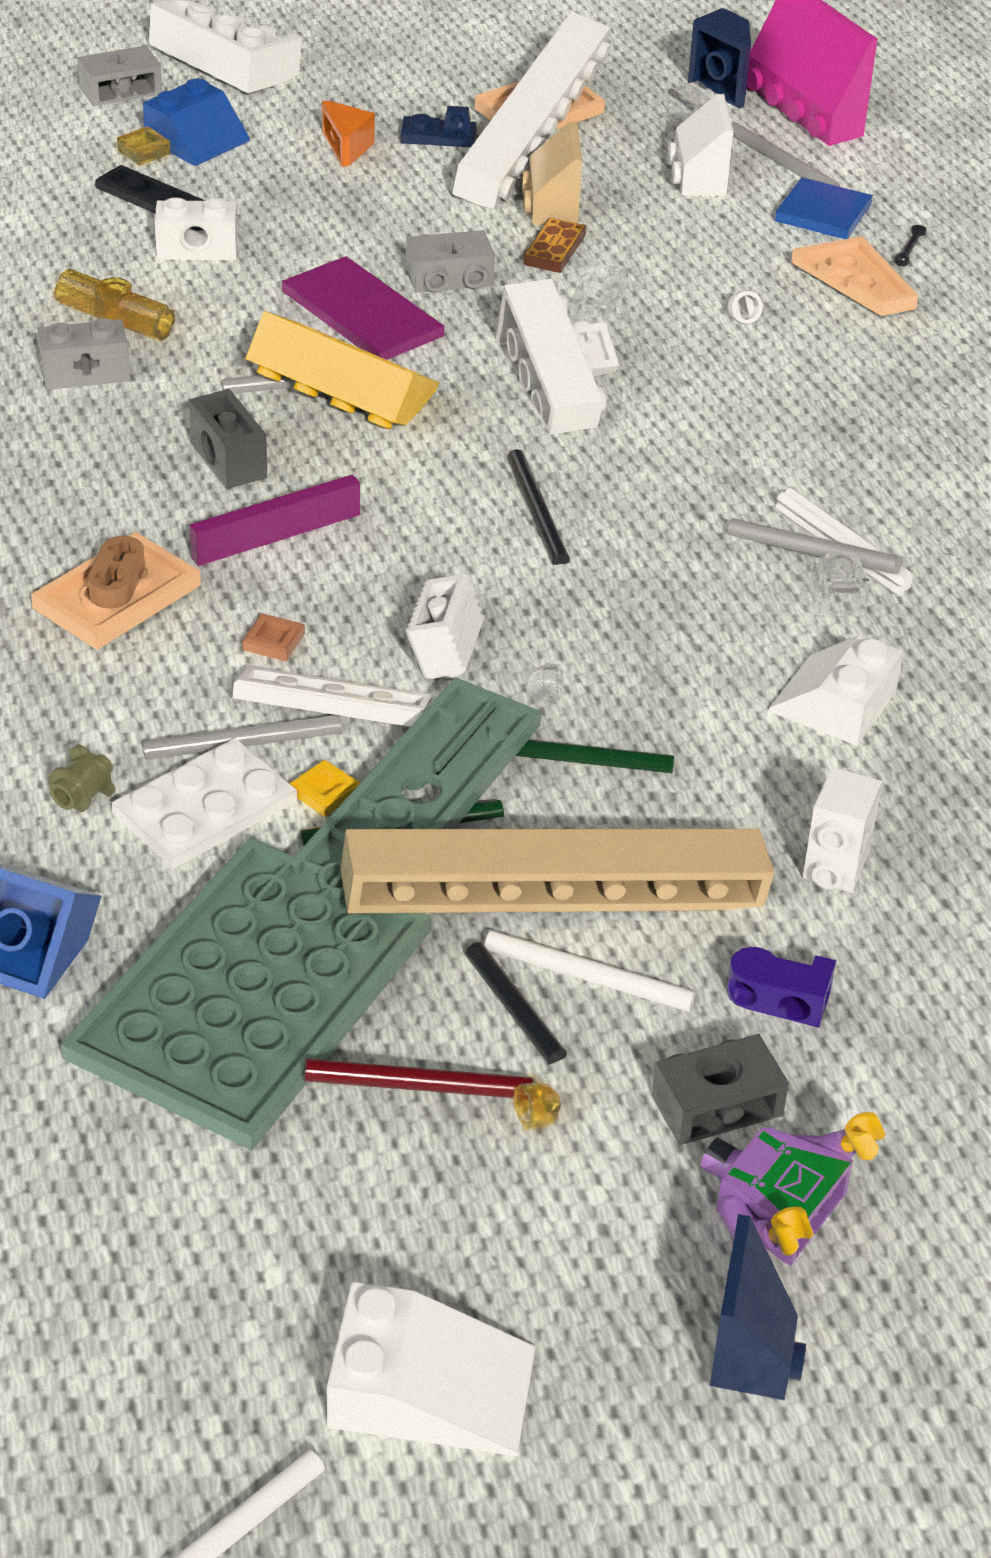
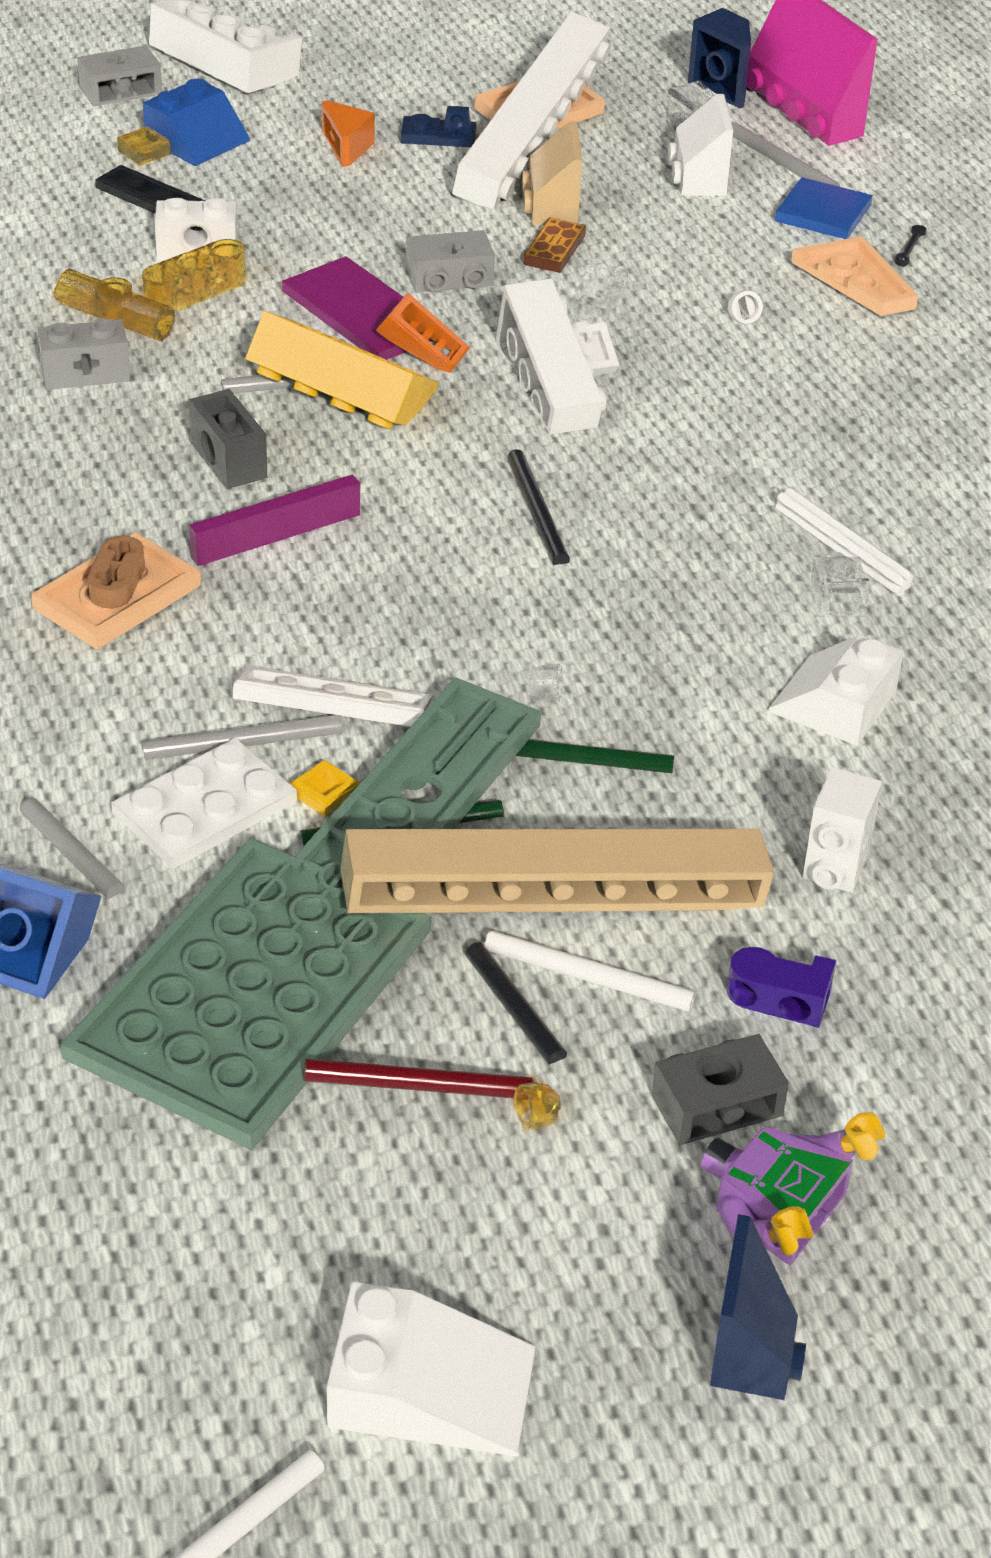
(71, 848): none -> light grey bar
(81, 779): olive brick -> none
(196, 274): none -> clear yellow beam
(273, 637): nougat tile -> none
(403, 330): none -> orange slope
(445, 626): white brick -> none
(812, 545): light grey bar -> none

